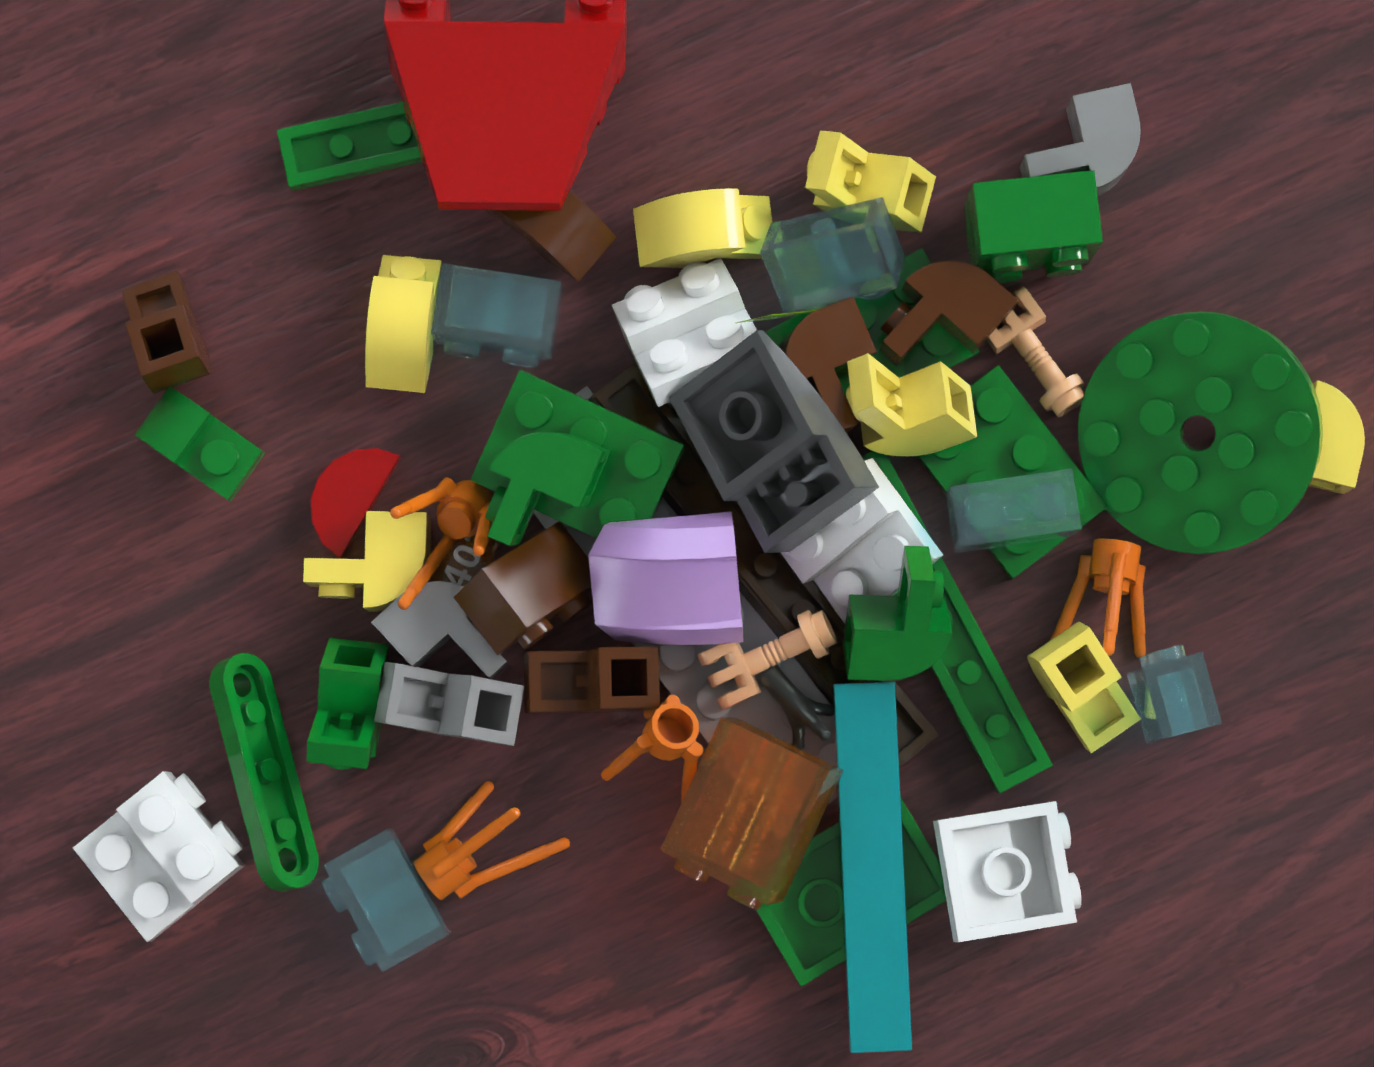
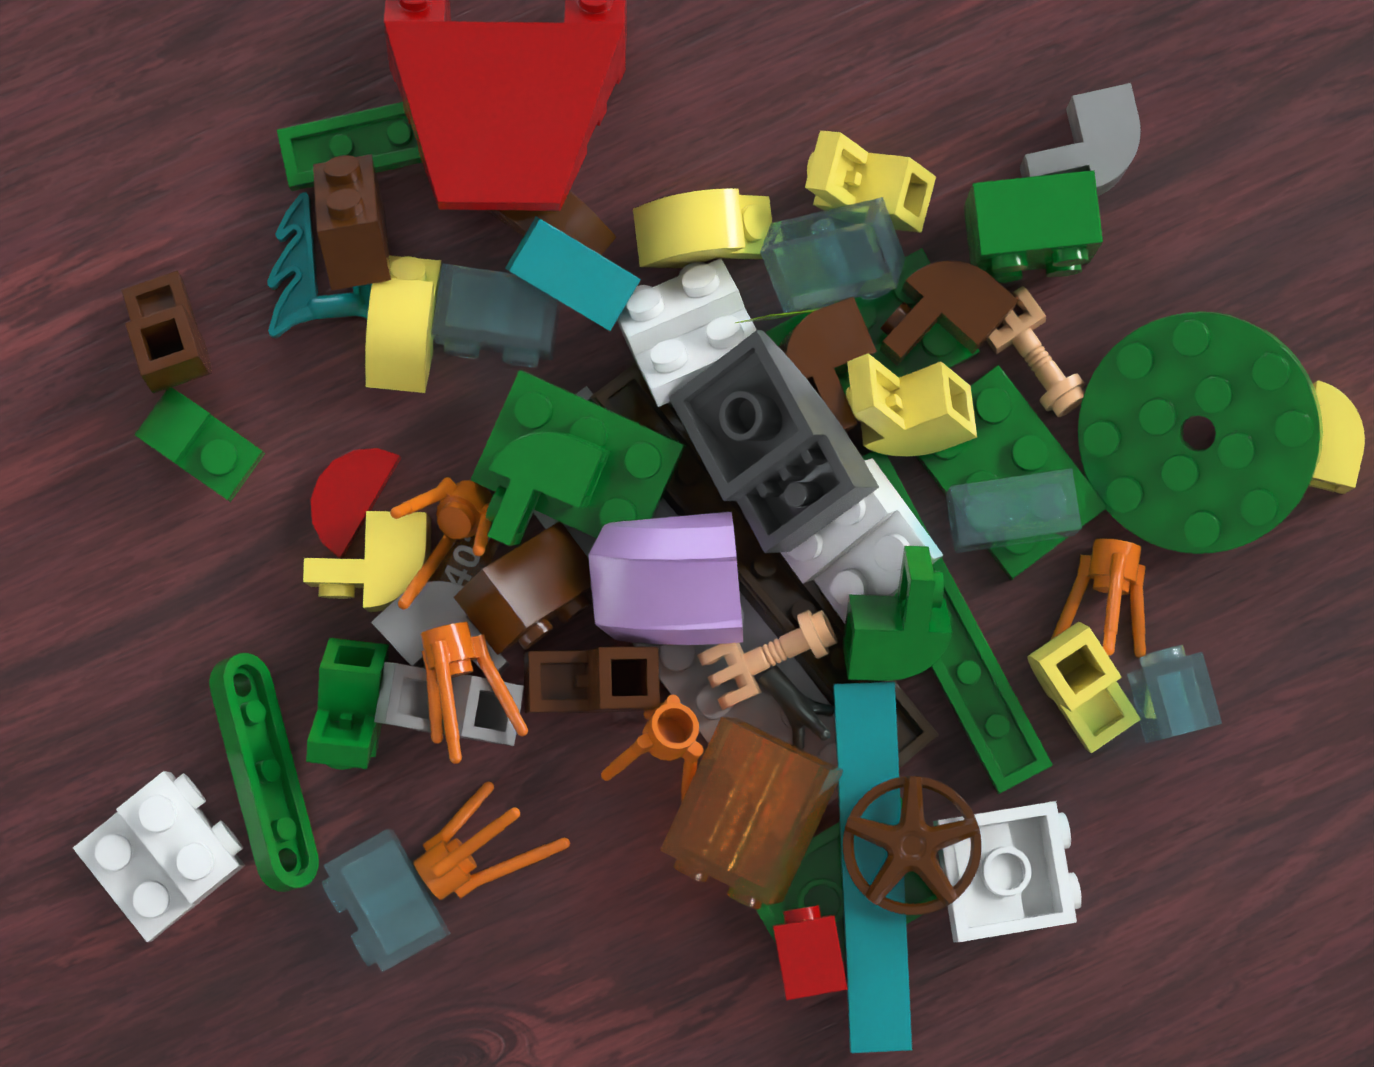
(300, 298): none -> teal piece
(351, 221): none -> reddish brown brick
(449, 655): none -> orange plant
(572, 273): none -> teal tile
(809, 953): none -> red brick
(912, 845): none -> reddish brown wheel

